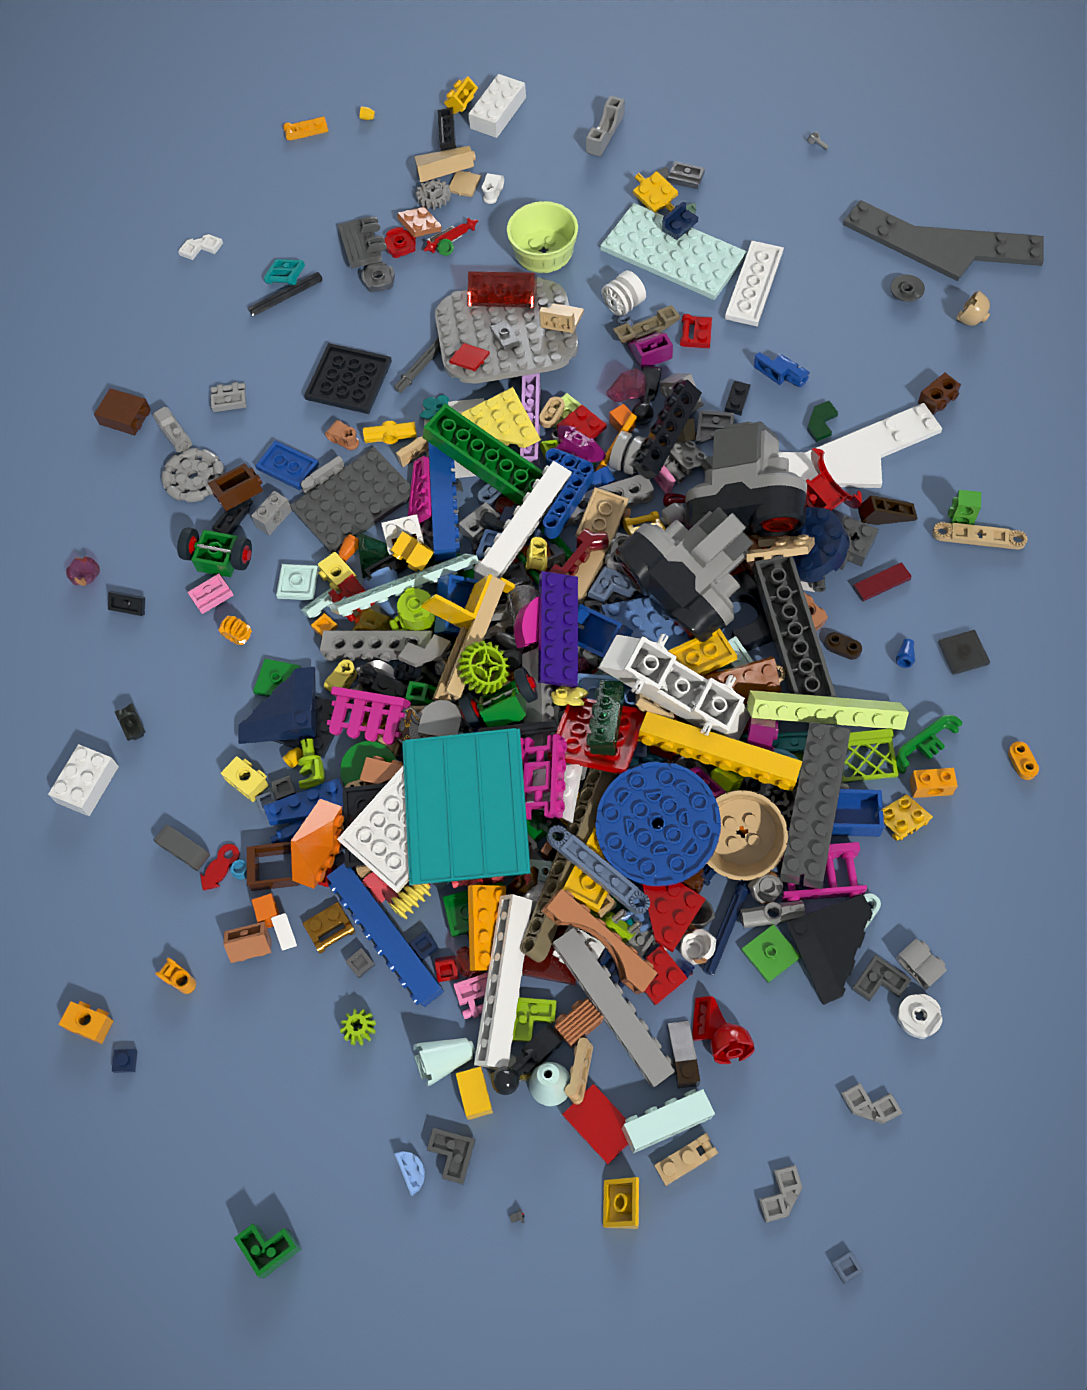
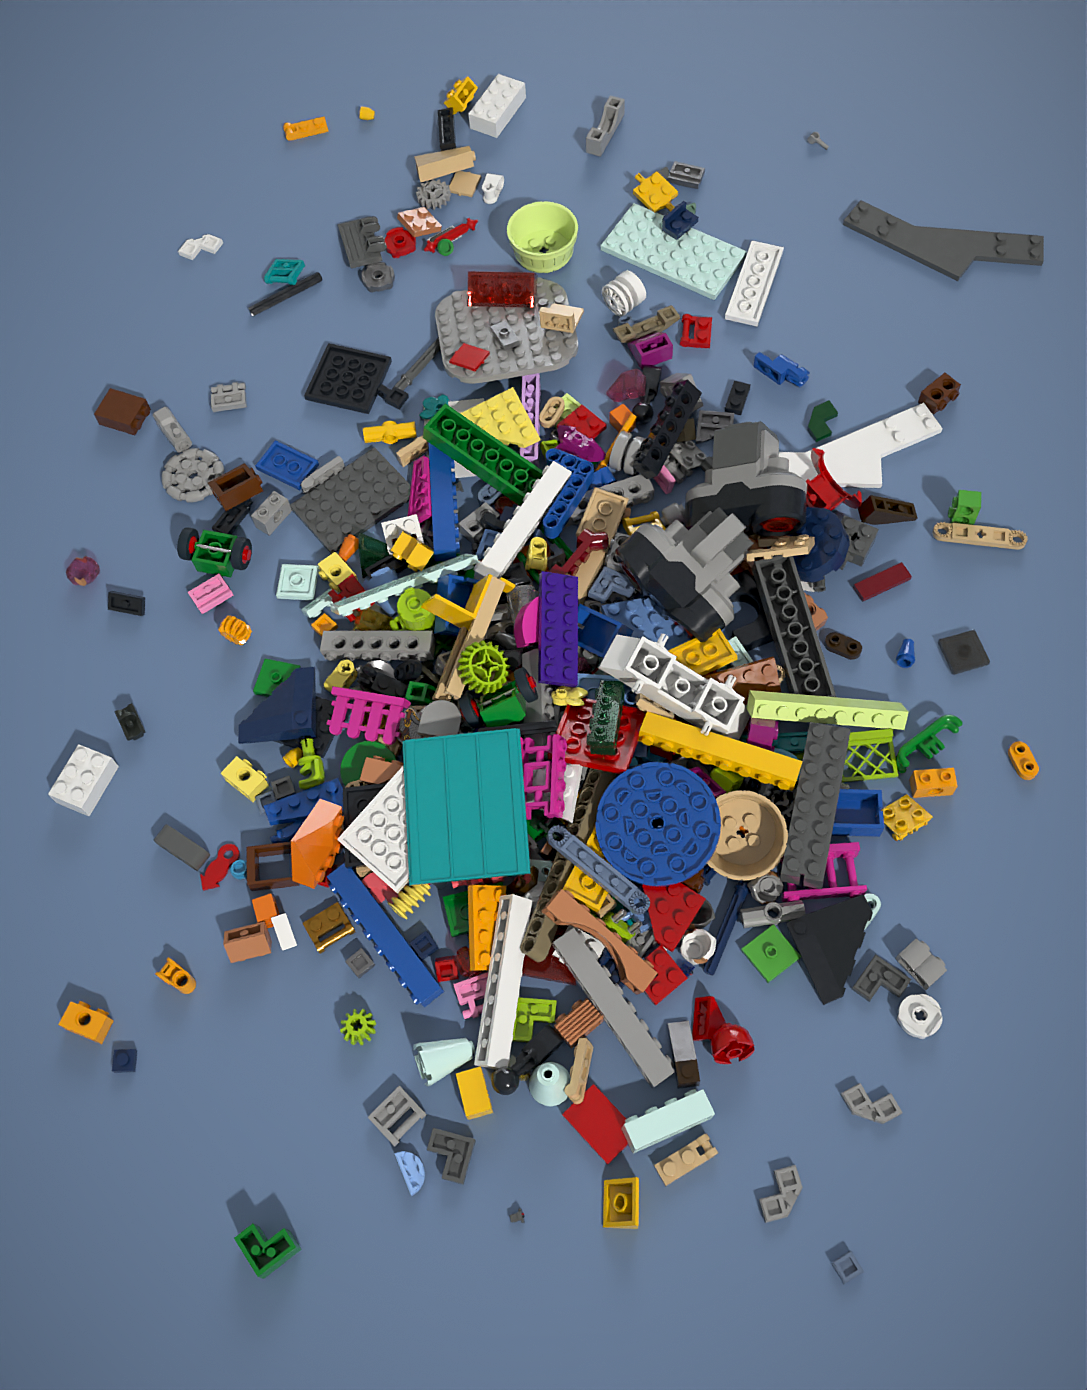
(342, 435): nougat piece -> none
(391, 1110): none -> light grey plate
(394, 396): none -> black plate
(417, 656): light grey tile -> none
(669, 499): dark red piece -> none
(907, 288): dark grey dish -> none
(975, 310): tan cylinder -> none

